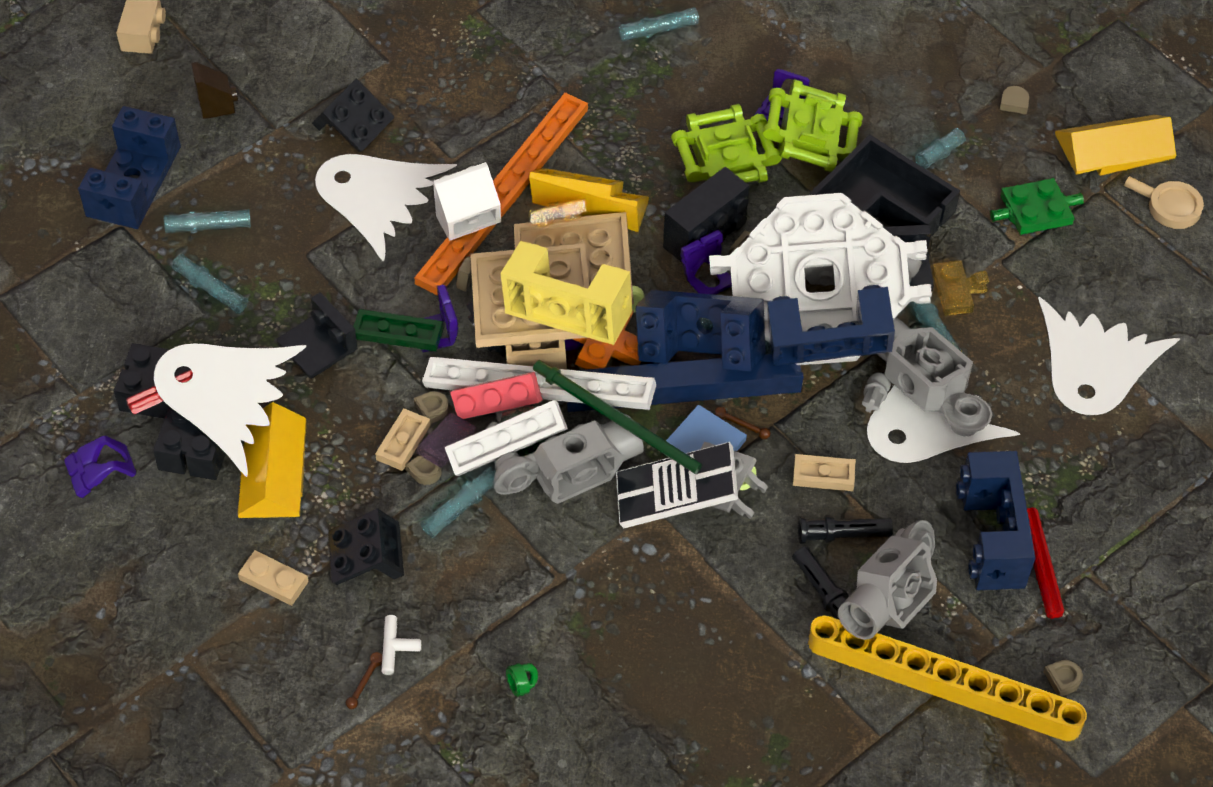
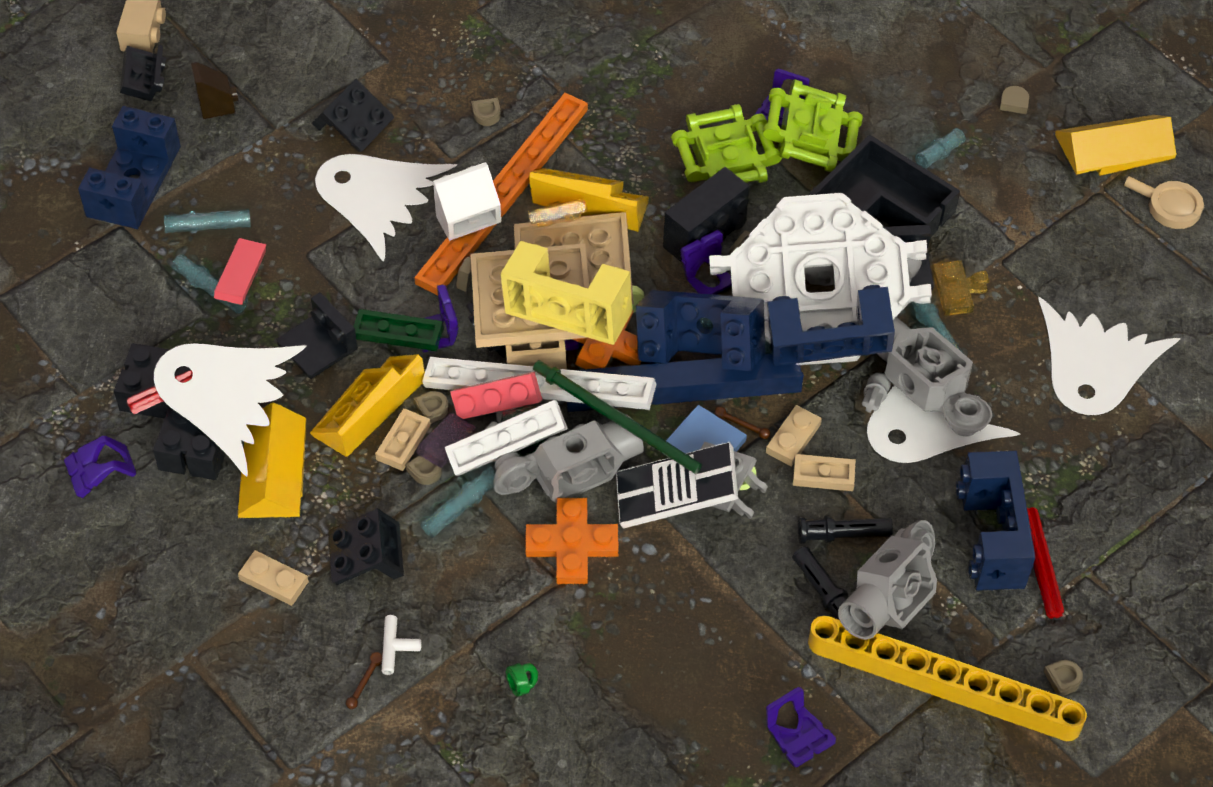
(142, 72): none -> black bracket
(240, 271): none -> coral tile
(369, 402): none -> yellow slope
(486, 111): none -> dark tan tile
(572, 540): none -> orange plate
(648, 26): clear light blue pin -> none
(793, 435): none -> tan plate
(806, 739): none -> dark purple piece
(1036, 206): green plate -> none

